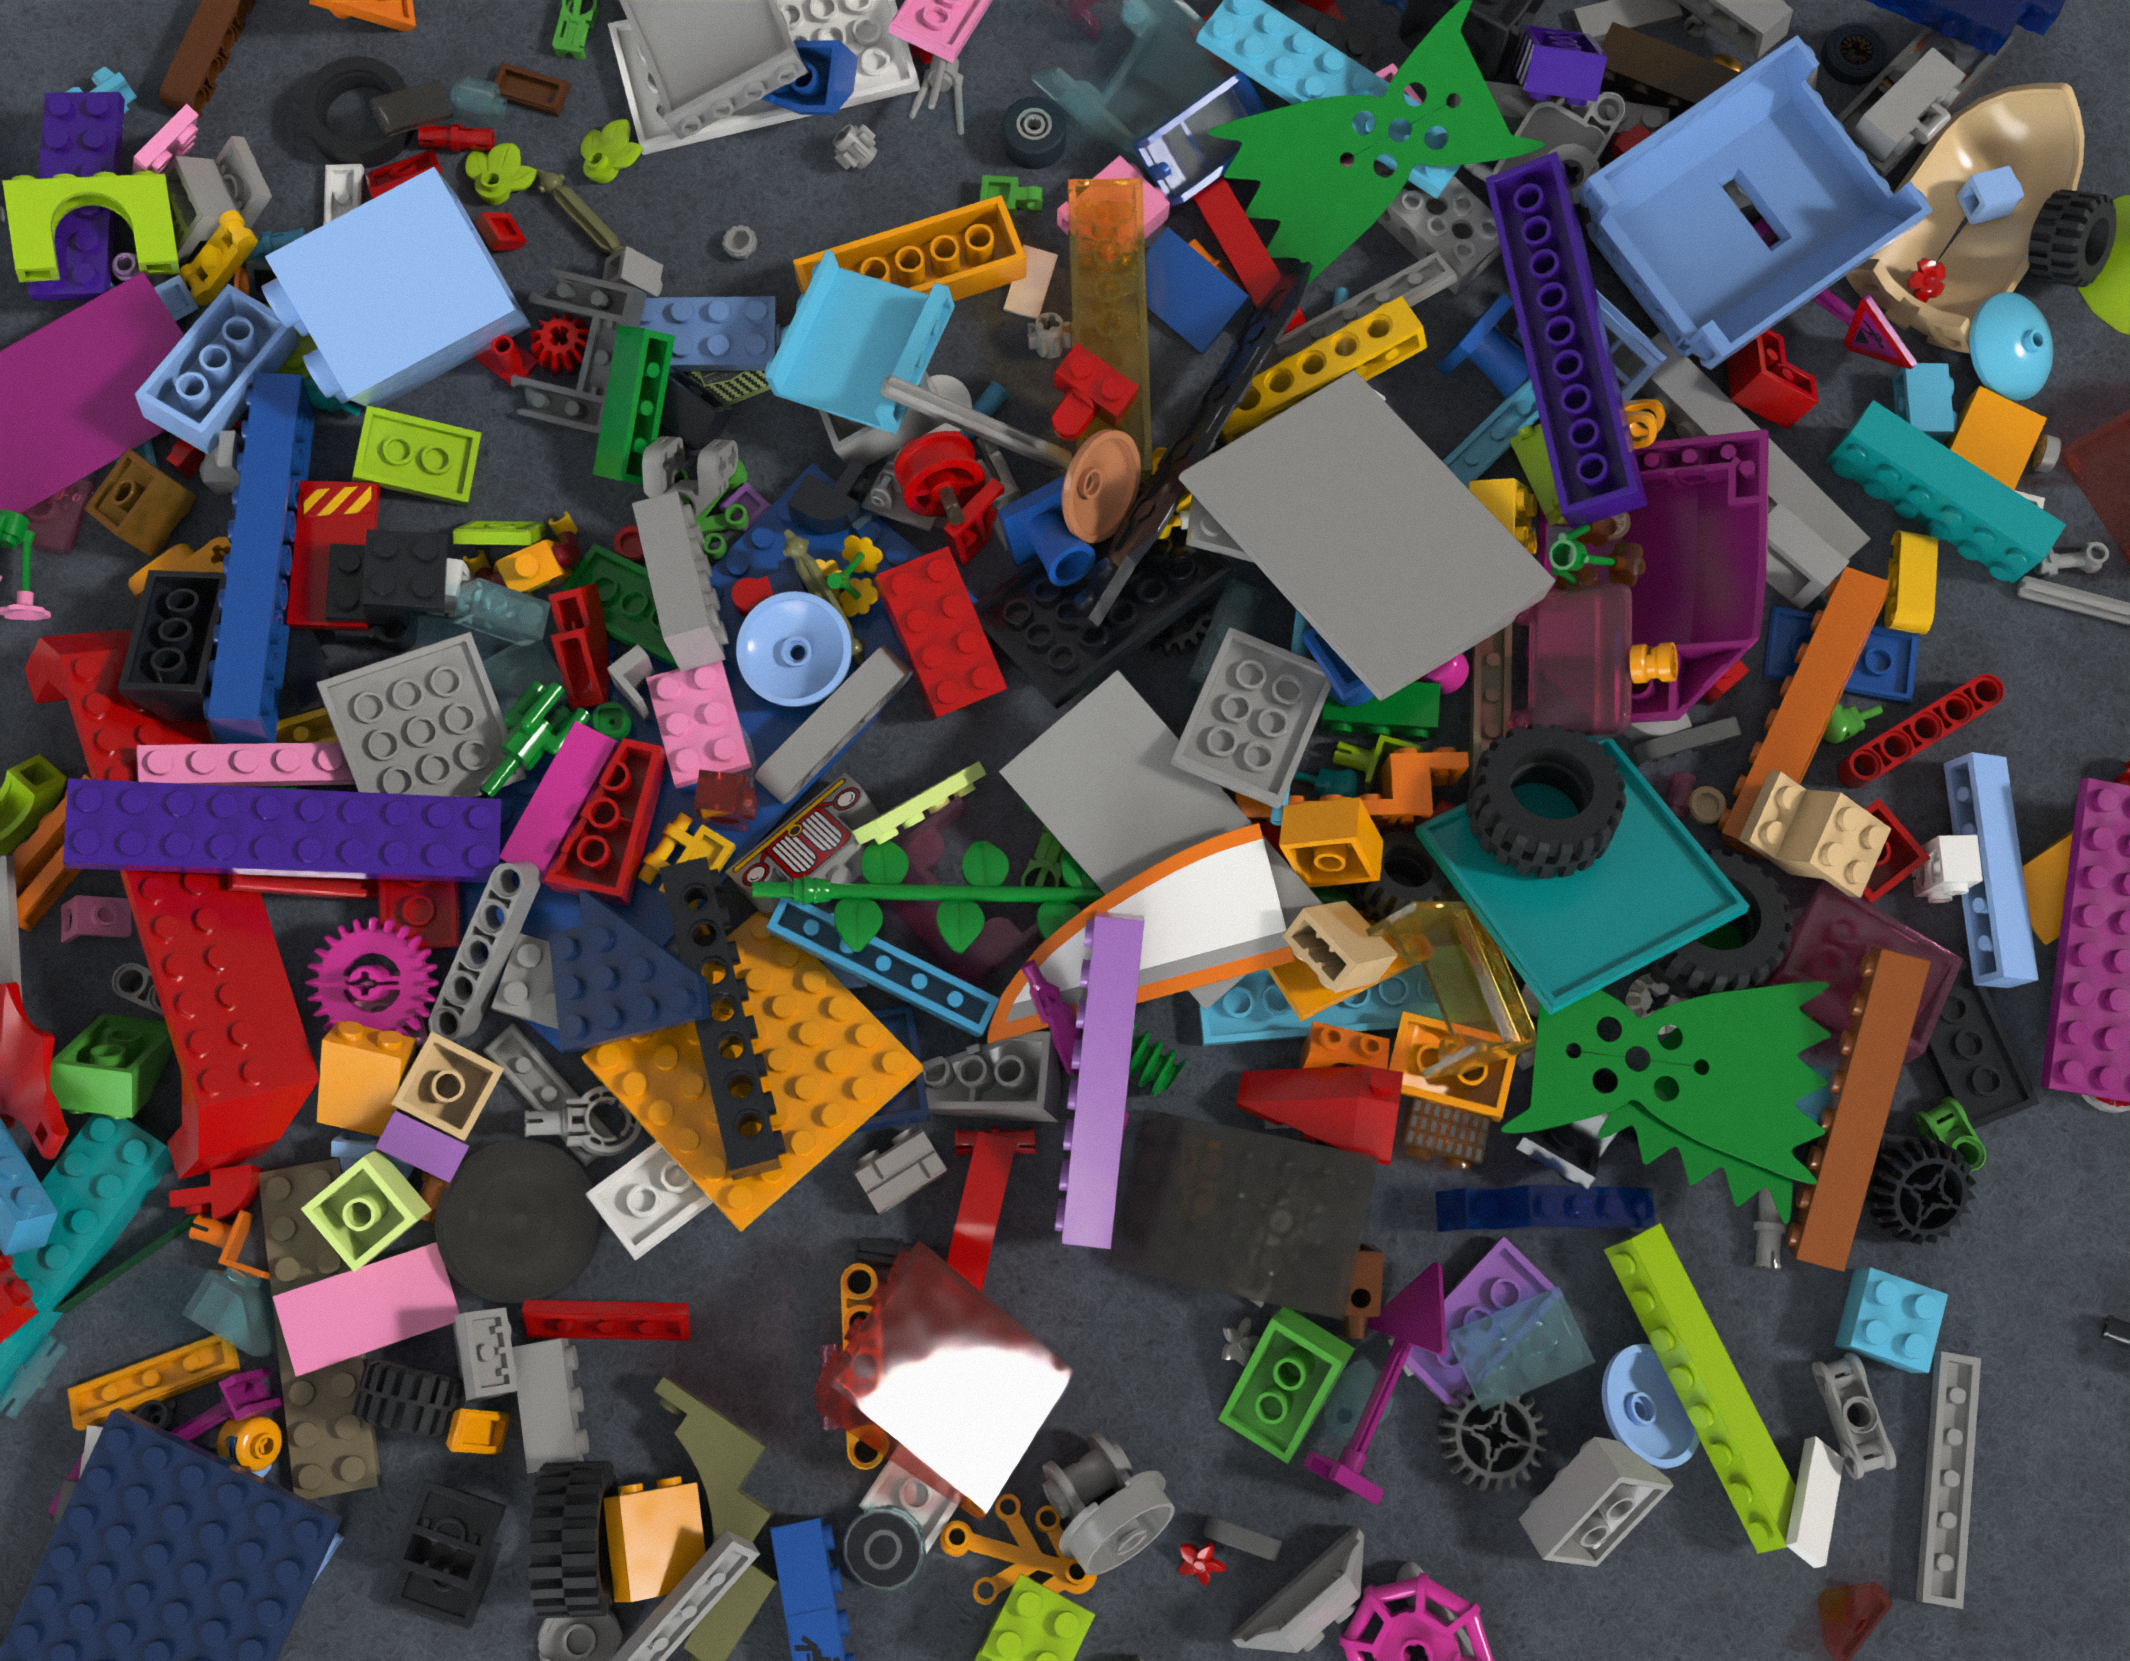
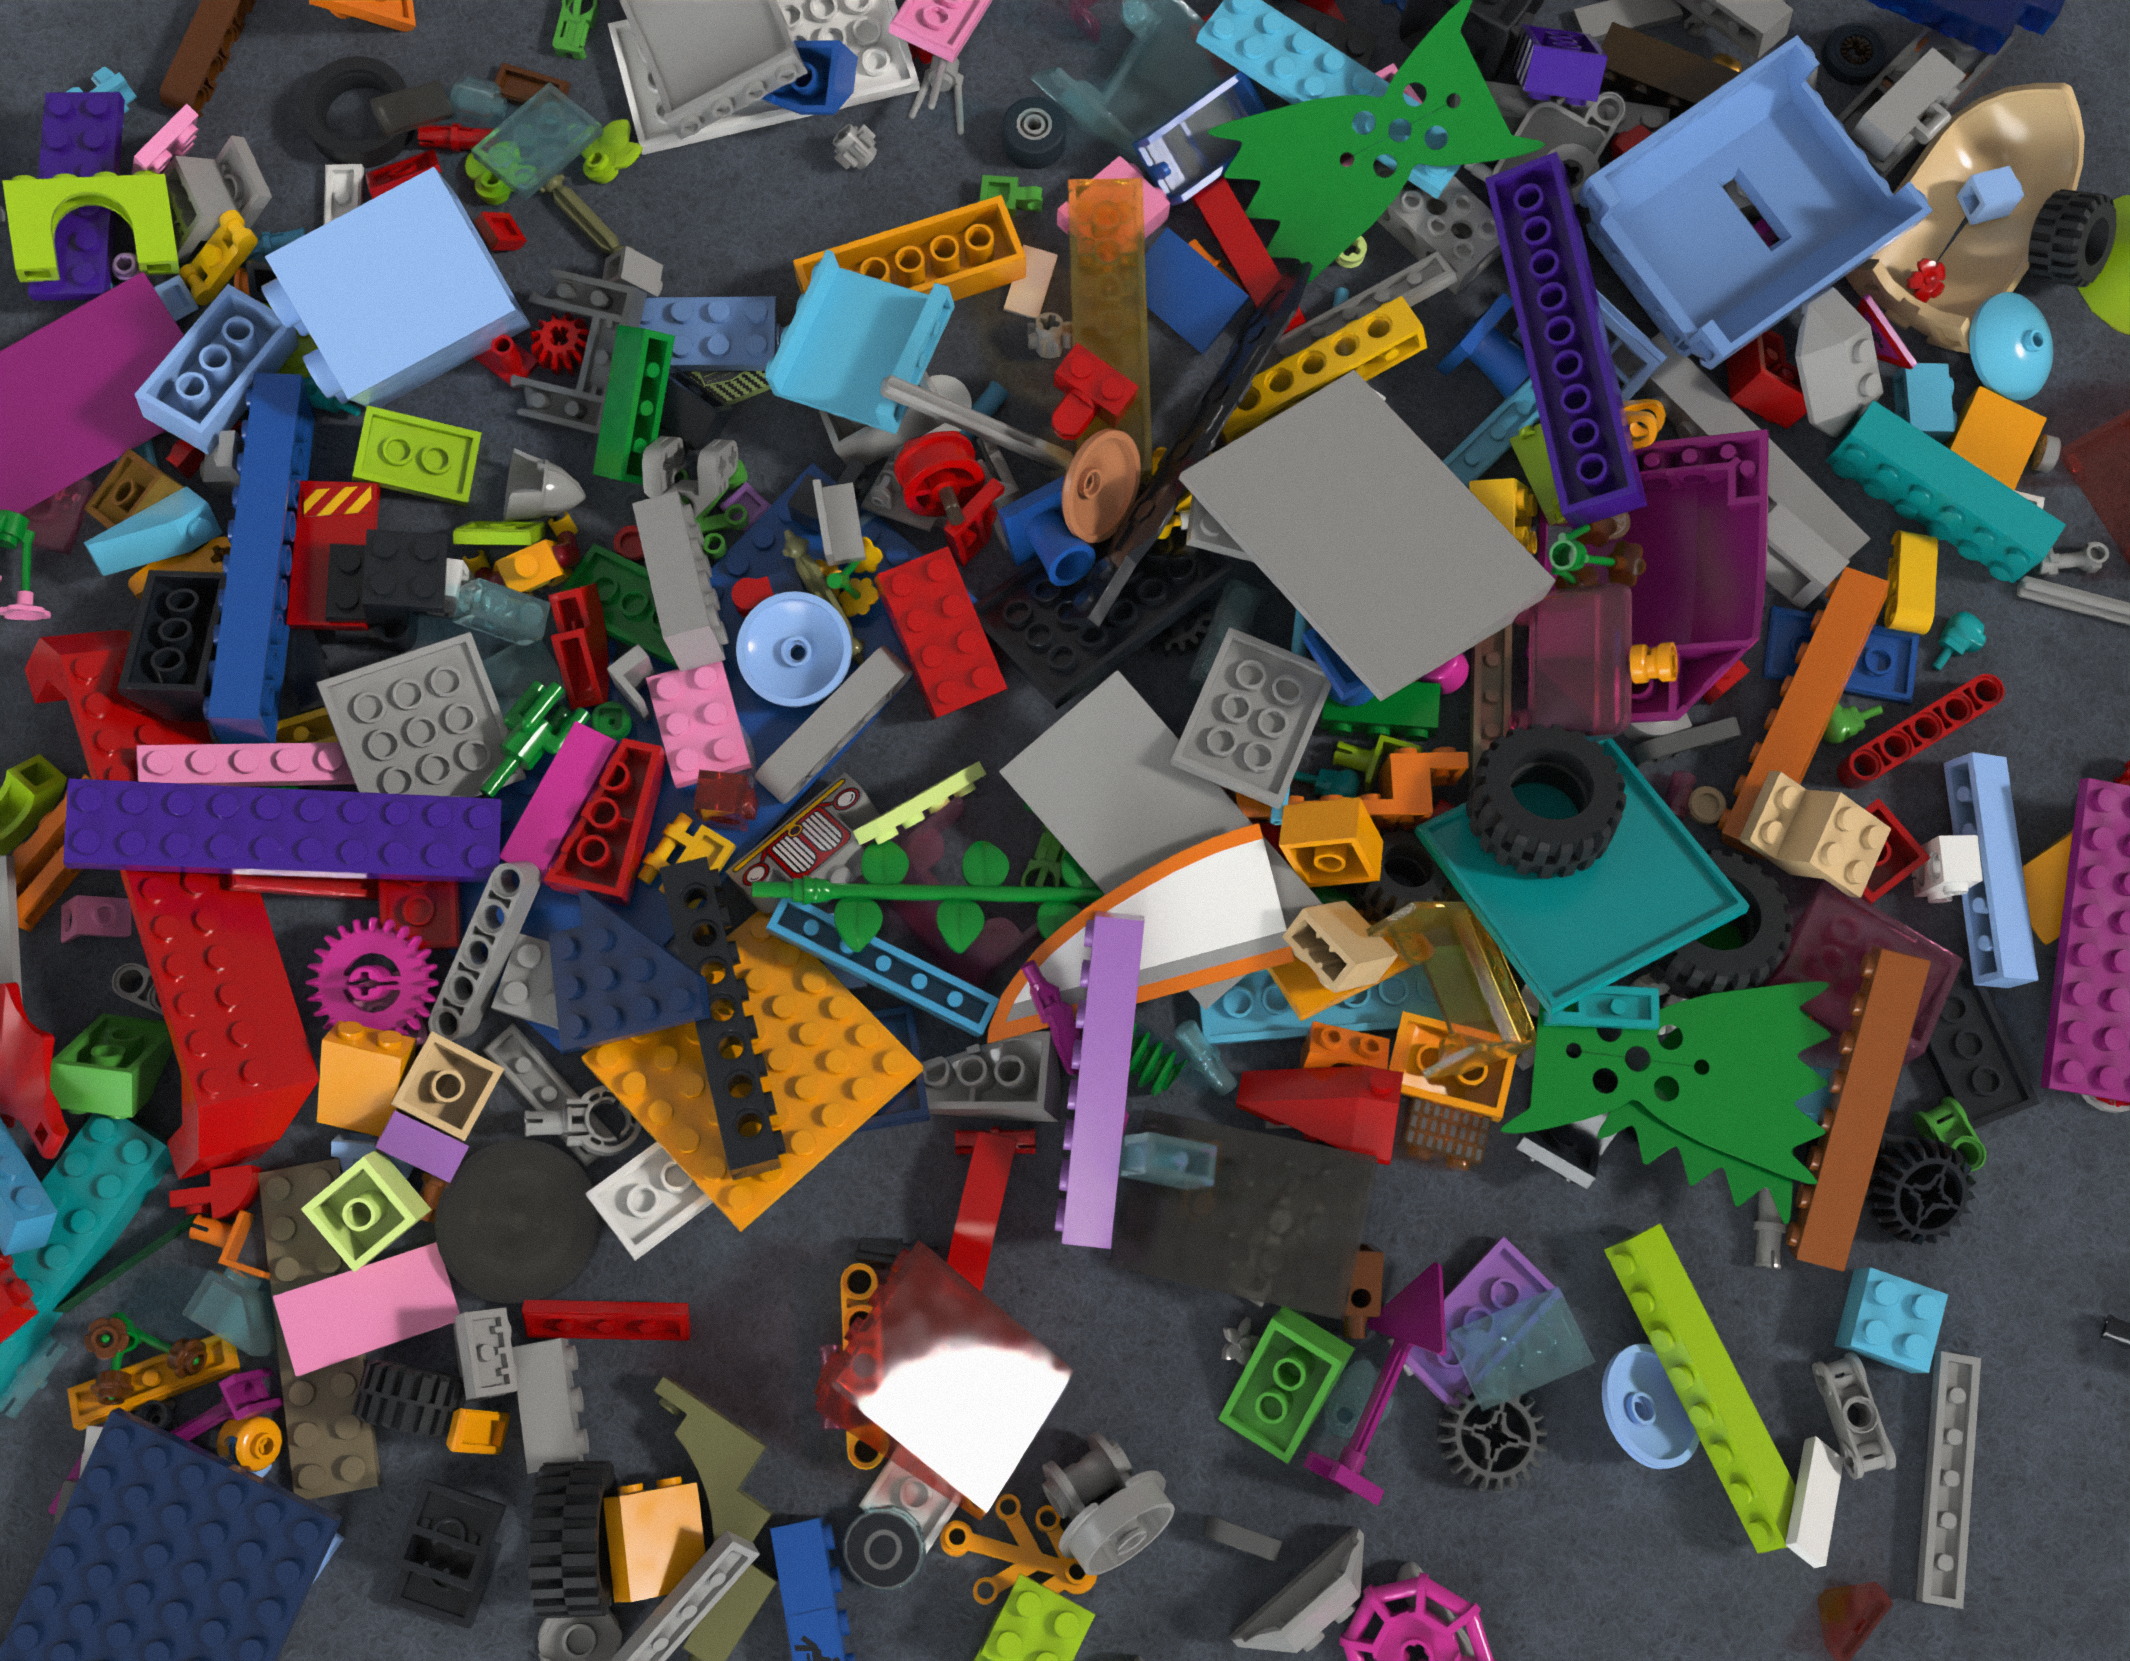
(117, 1336): none -> reddish brown plant
(155, 533): none -> medium azure slope
(537, 141): none -> clear light blue plate
(538, 489): none -> light grey helmet
(739, 242): light grey piece -> none
(839, 523): none -> light grey panel
(900, 1170): light grey brick -> none
(1168, 1160): none -> clear light blue brick
(1199, 1561): red plant -> none
(1205, 1057): none -> clear light blue pin
(1353, 259): none -> yellowish green bush
(1544, 1208): clear blue arch -> none
(1593, 1503): light grey slope -> none
(1612, 1008): none -> teal plate
(1836, 362): none -> light grey wedge
(1960, 635): none -> teal piece

